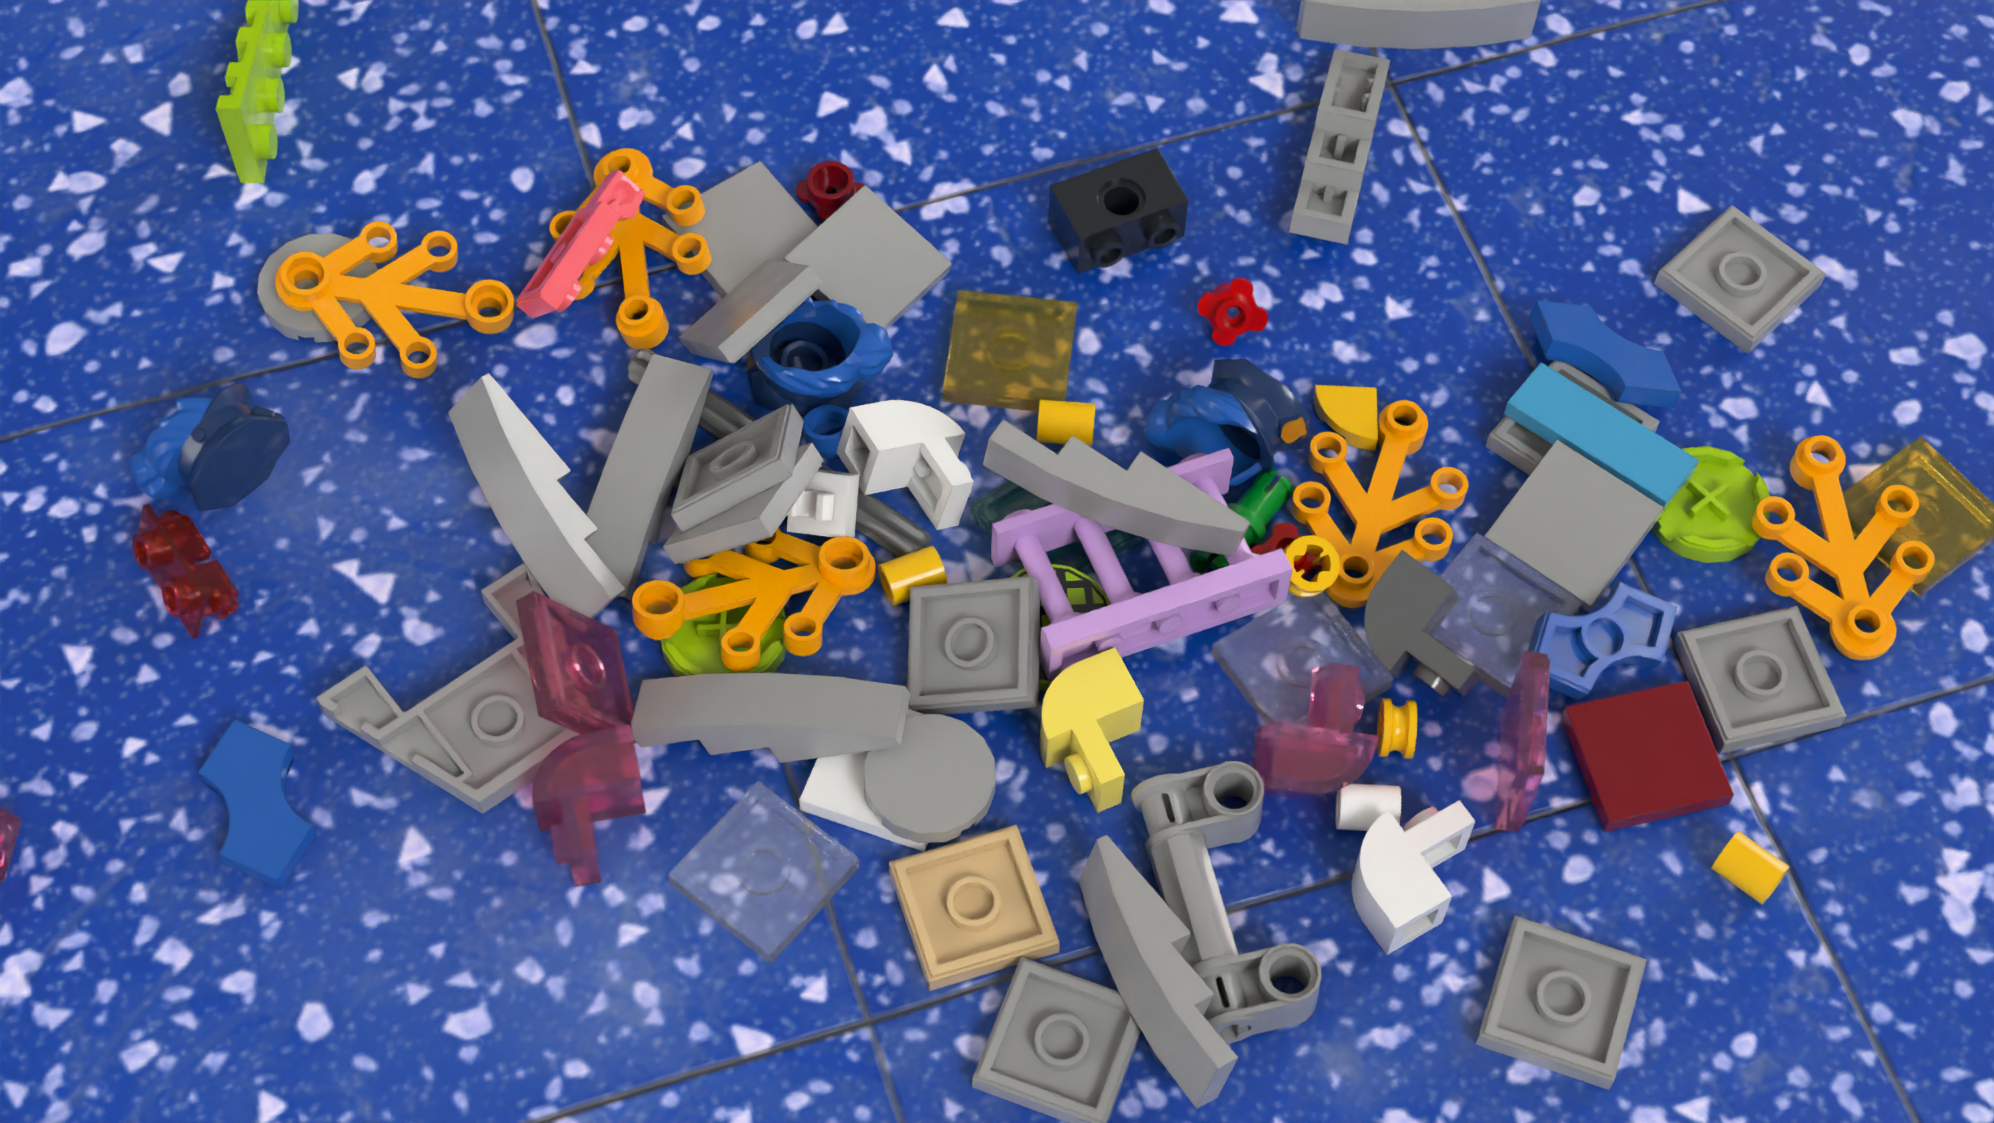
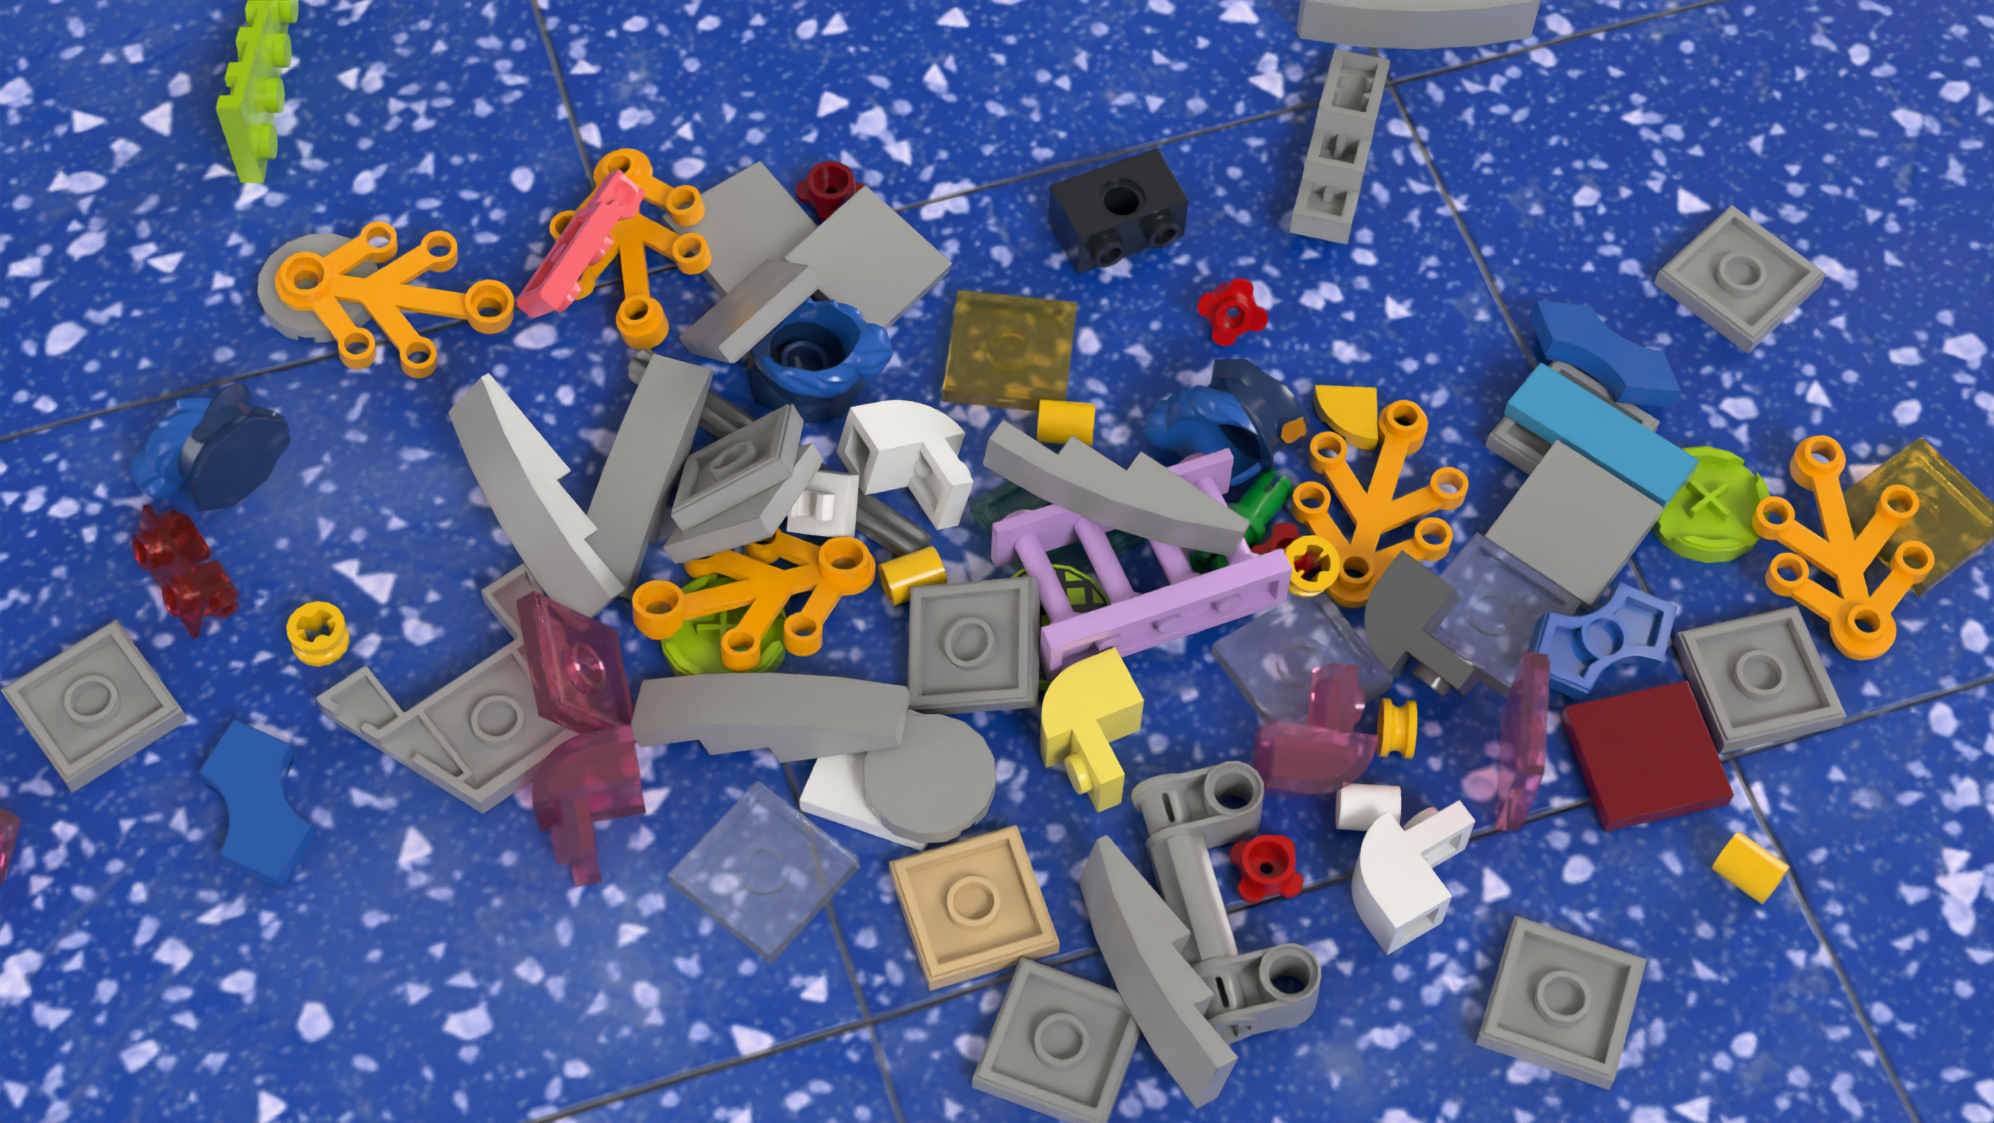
(94, 705): none -> light grey tile
(324, 648): none -> yellow bush
(824, 429): blue hinge -> none
(1269, 850): none -> red plate

